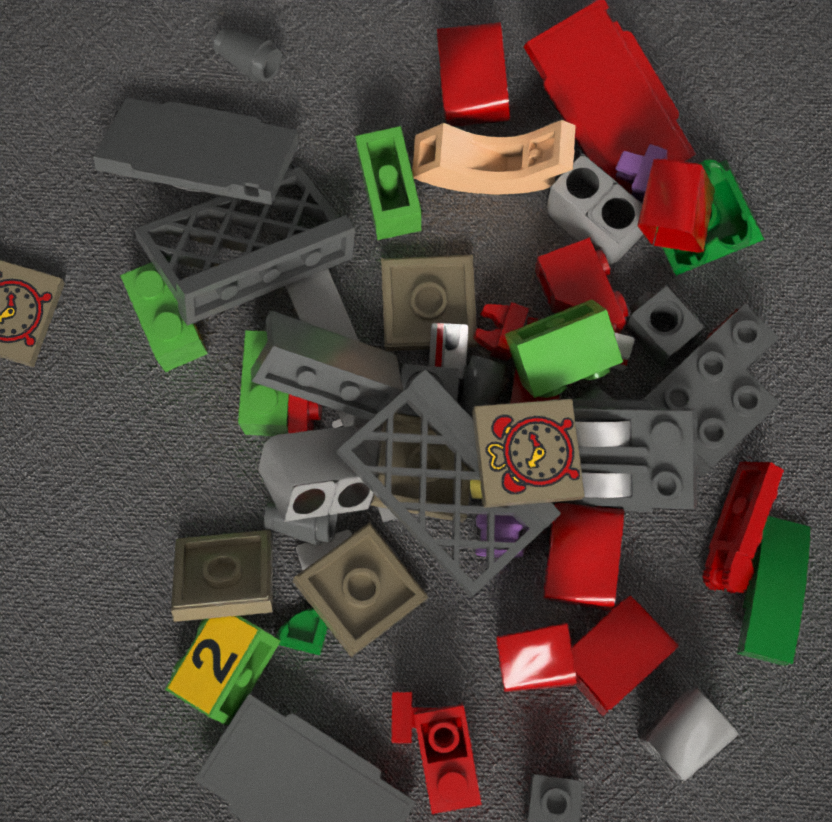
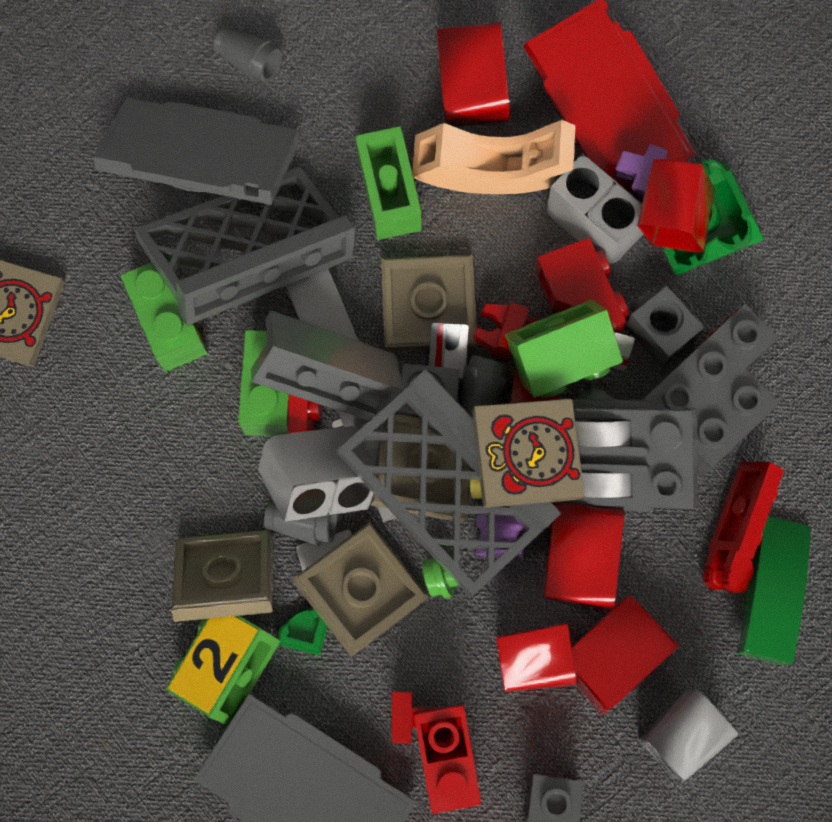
(437, 579): none -> bright green plate

